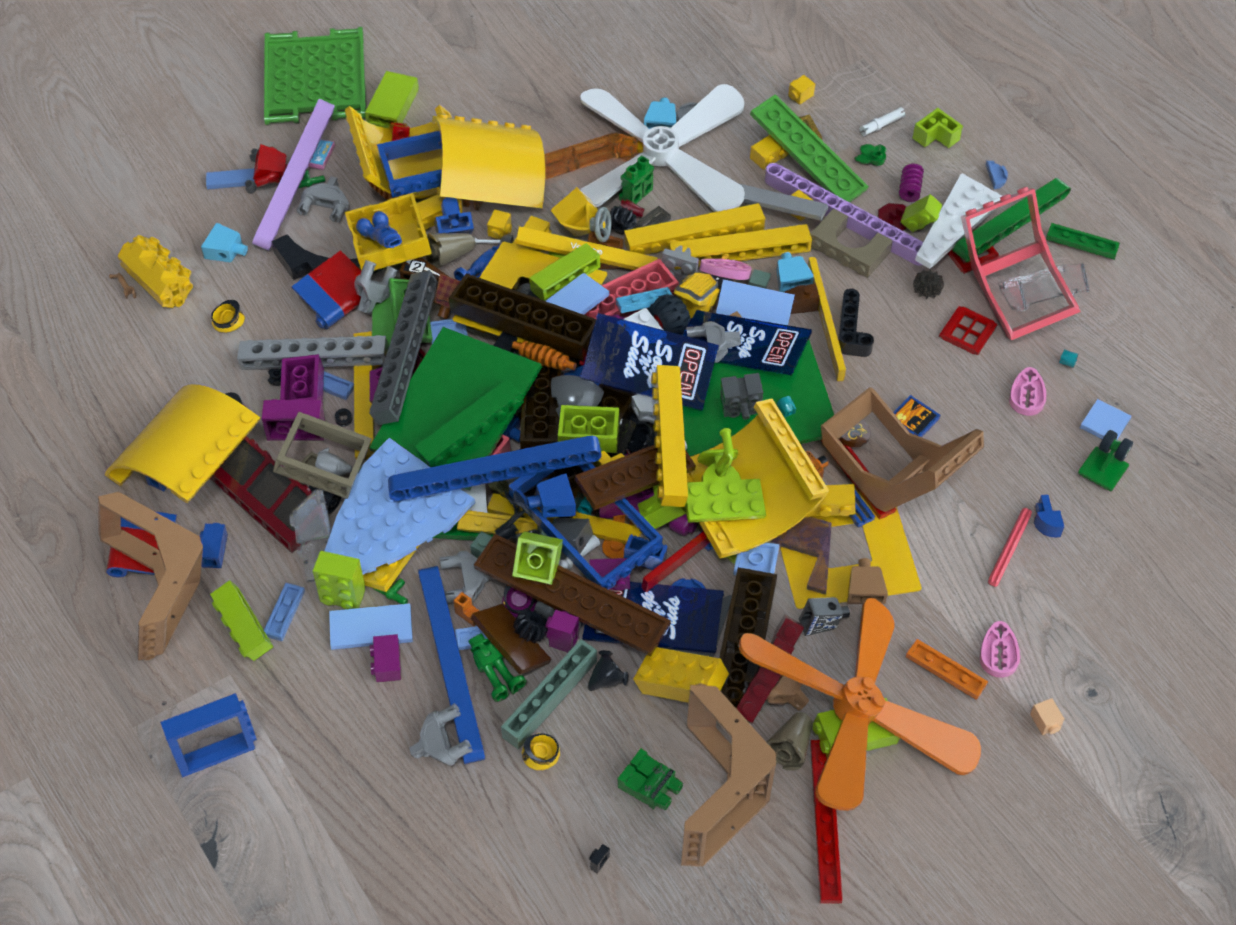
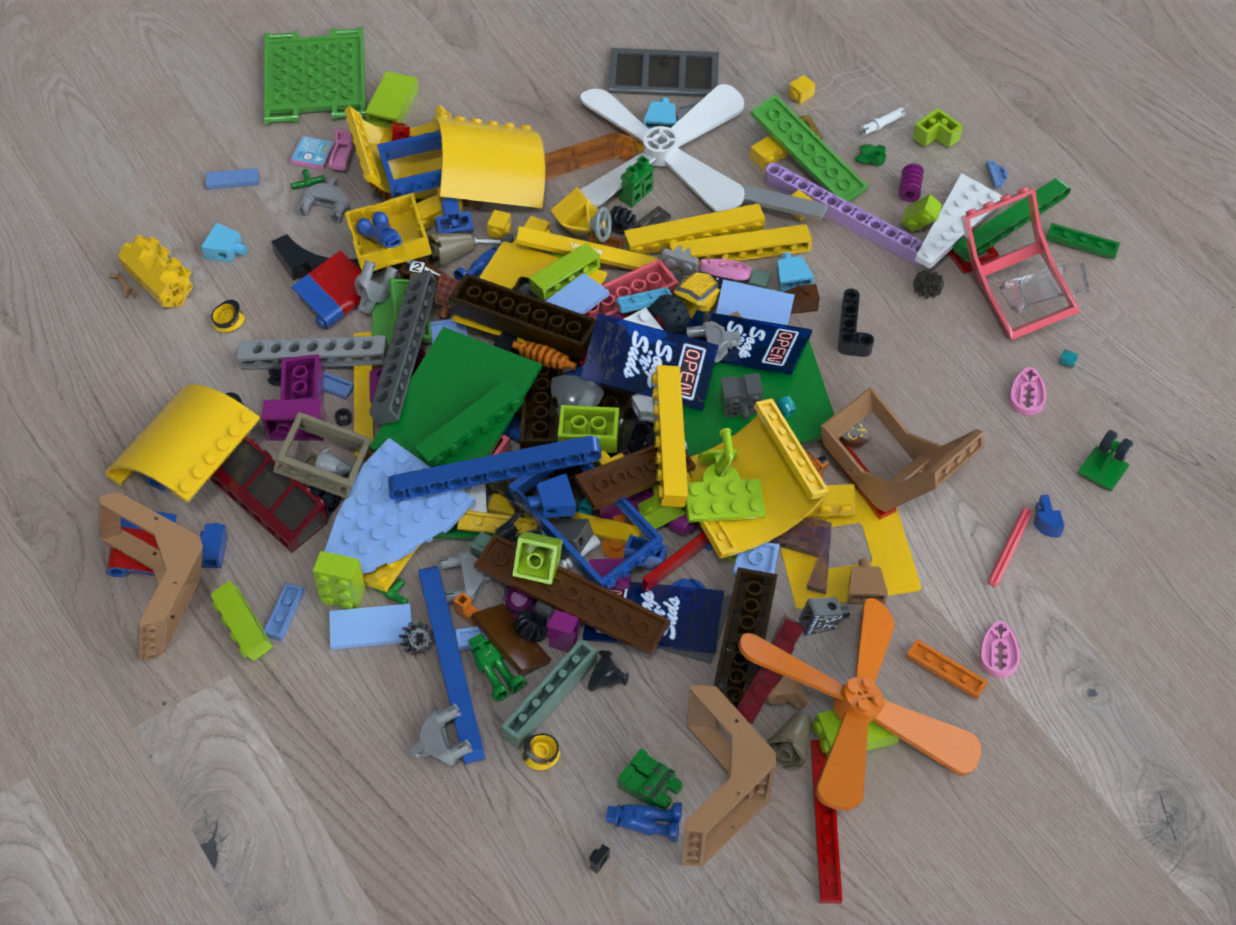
(205, 717): blue window -> none
(268, 168): red torso -> none
(293, 175): lavender beam -> none
(311, 529): clear windscreen -> none
(342, 151): none -> bright pink animal
(386, 658): magenta brick -> none
(409, 639): none -> clear smoke gear
(637, 210): dark red cone -> none
(643, 818): none -> blue piece
(663, 72): none -> door
(672, 672): yellow brick -> none
(827, 323): yellow tile -> none
(862, 505): blue tile -> none
(863, 259): dark tan arch -> none
(892, 214): dark red piece -> none
(916, 416): tile -> none
(954, 322): red piece -> none
(1047, 717): light nougat brick -> none
(1104, 418): light blue tile -> none

